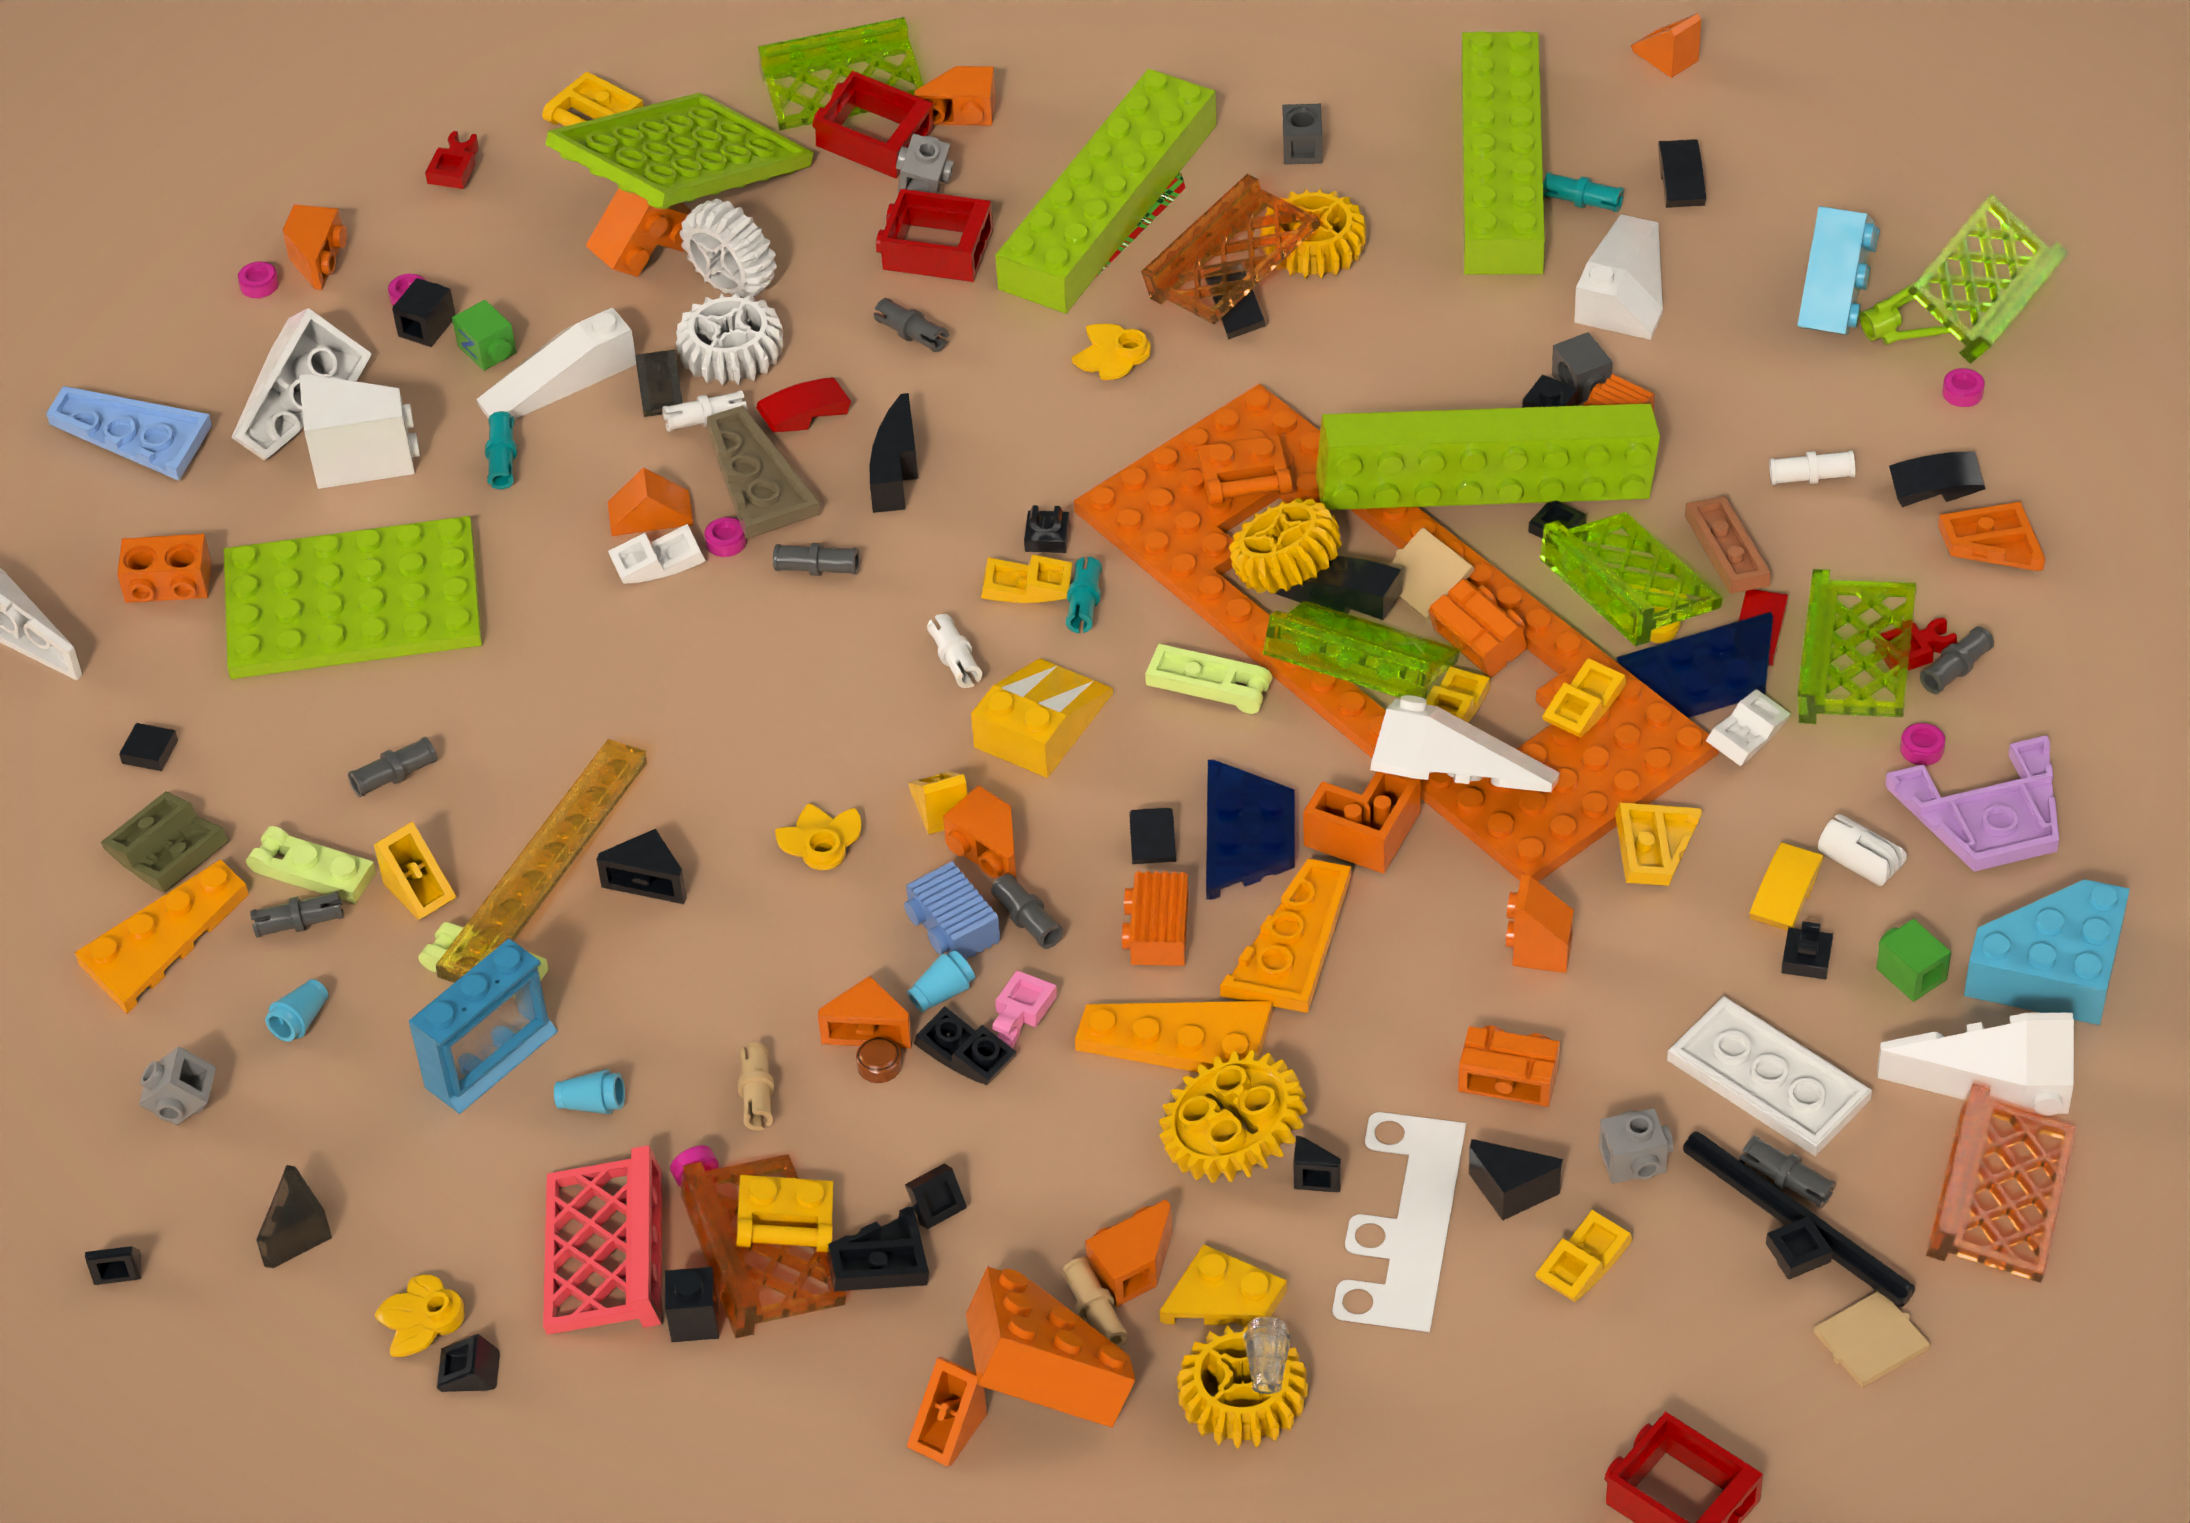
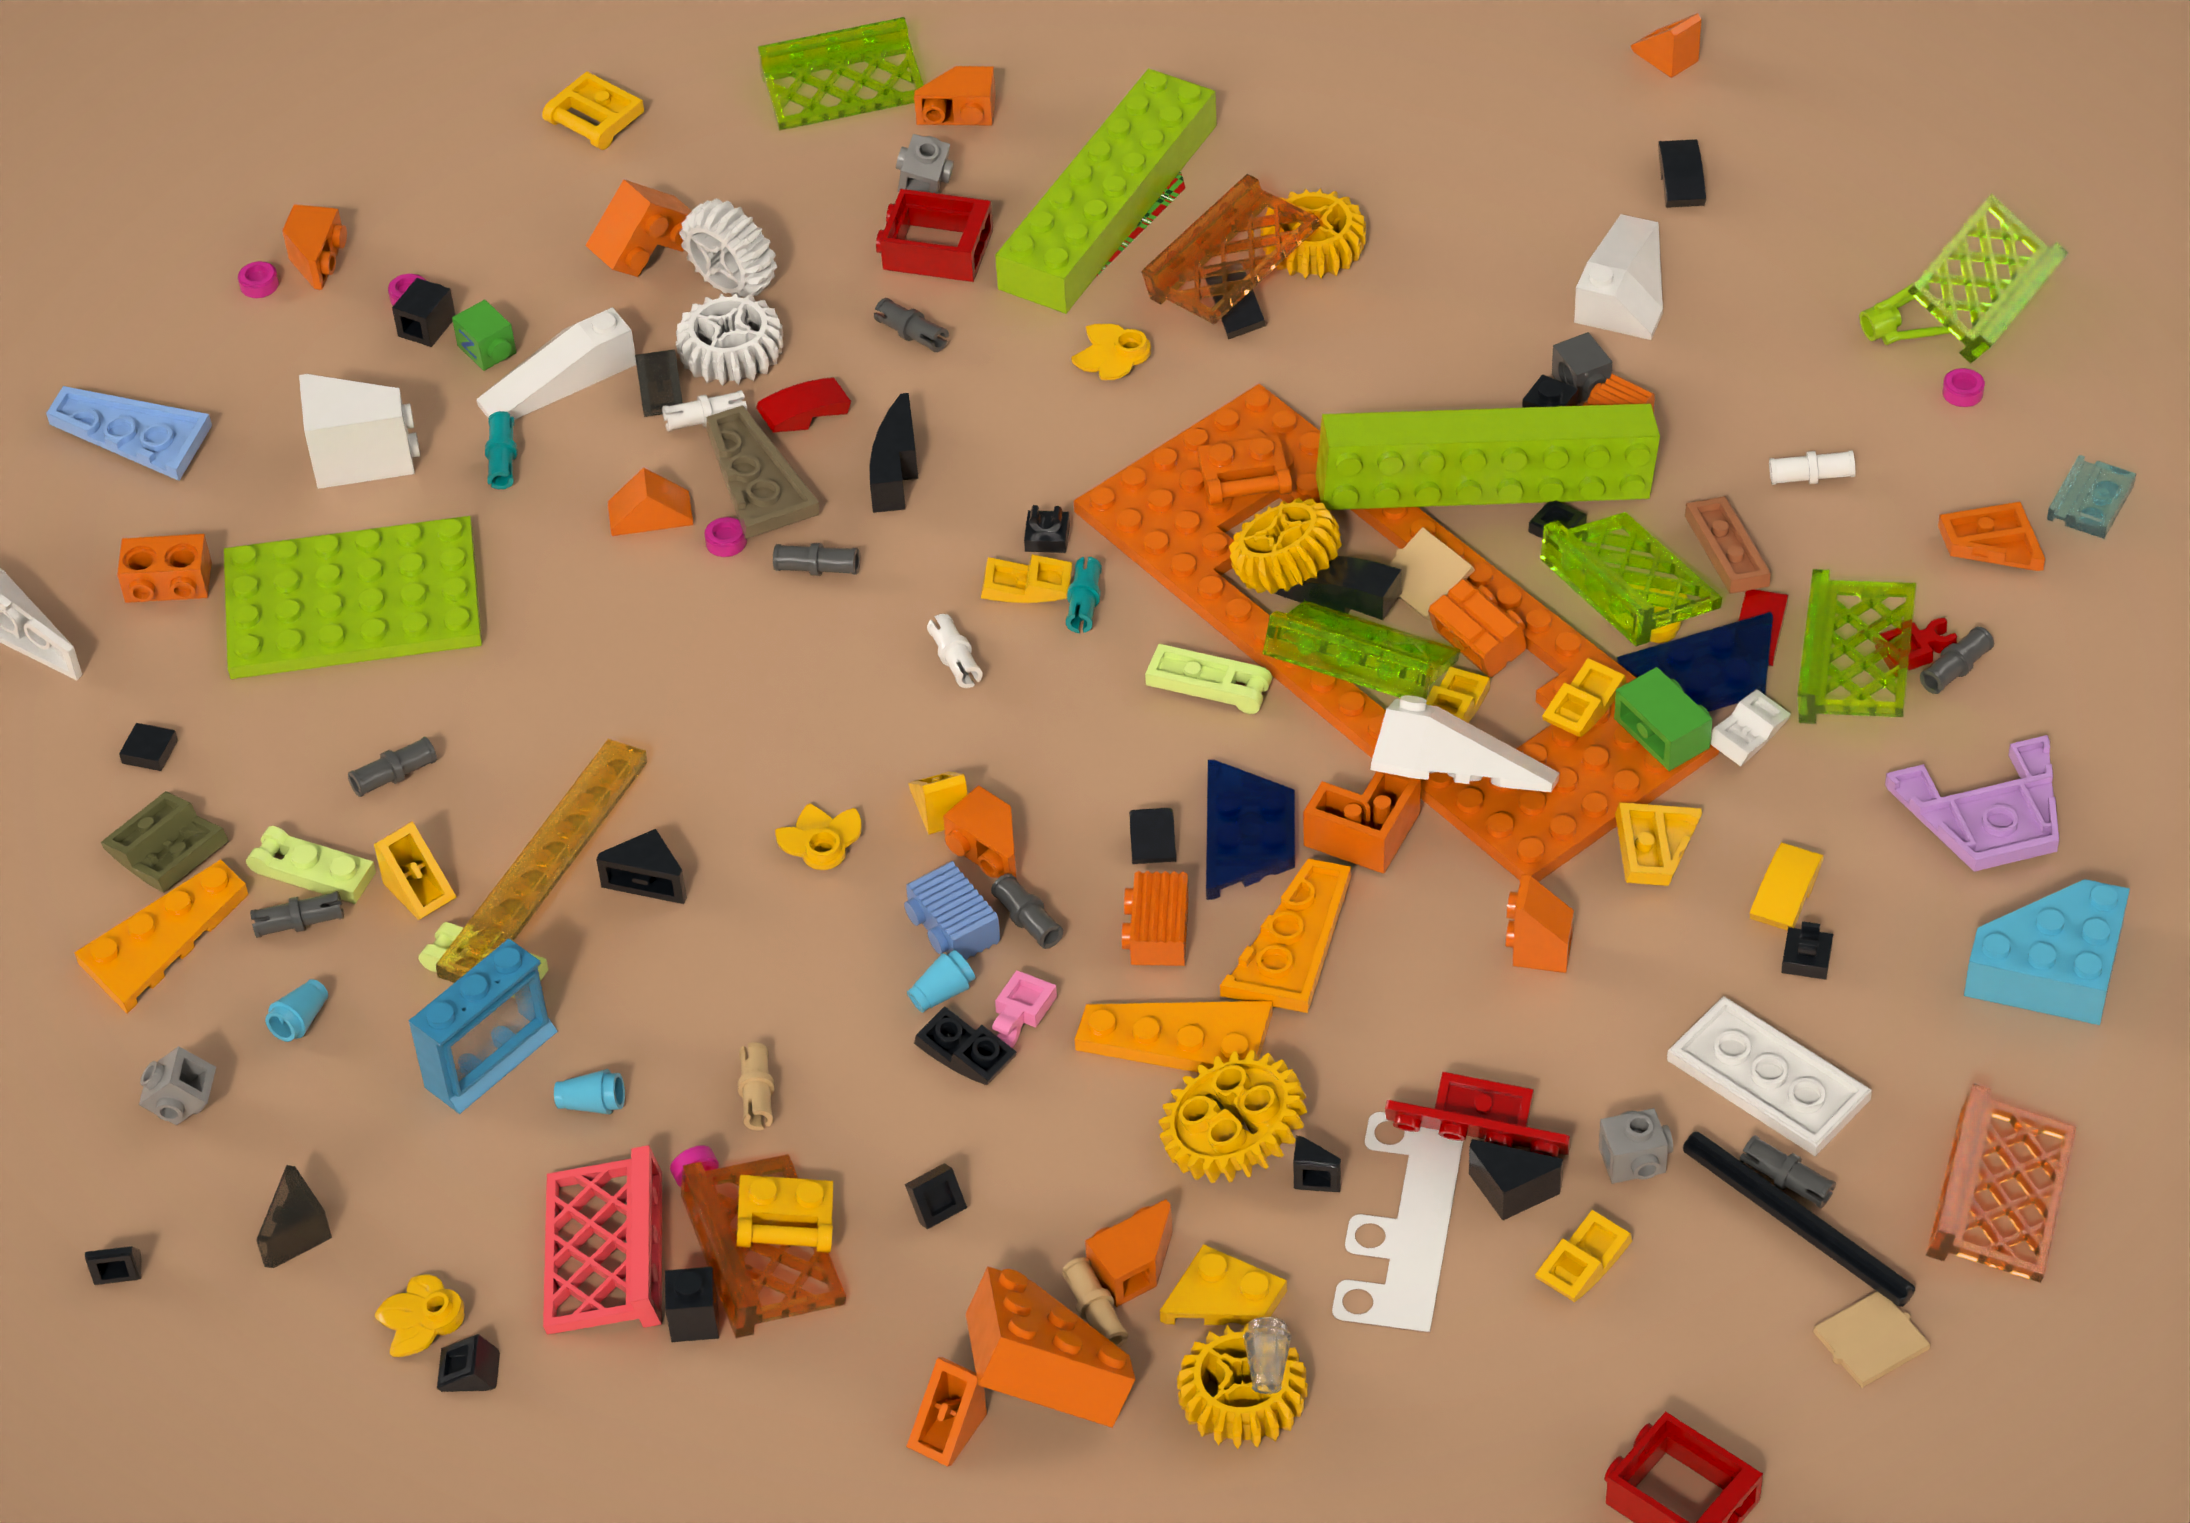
(275, 406): white wedge -> none
(453, 165): red plate -> none
(646, 560): white slope -> none
(679, 150): lime plate -> none
(860, 91): red window -> none
(862, 1015): orange slope -> none
(879, 1060): dark orange piece -> none
(879, 1256): black wing -> none
(1037, 715): yellow slope -> none
(1302, 133): dark grey brick -> none
(1481, 1111): none -> red bracket
(1502, 153): lime brick -> none
(1509, 1065): orange brick -> none
(1583, 192): teal pin -> none
(1663, 718): none -> bright green brick
(1799, 1247): black tile -> none
(1837, 270): medium azure brick -> none
(1861, 850): white arm -> none
(1913, 959): bright green brick -> none
(1922, 744): dark pink tile -> none
(1937, 474): black slope -> none
(2021, 1062): white wedge -> none
(2092, 496): none -> clear light blue plate

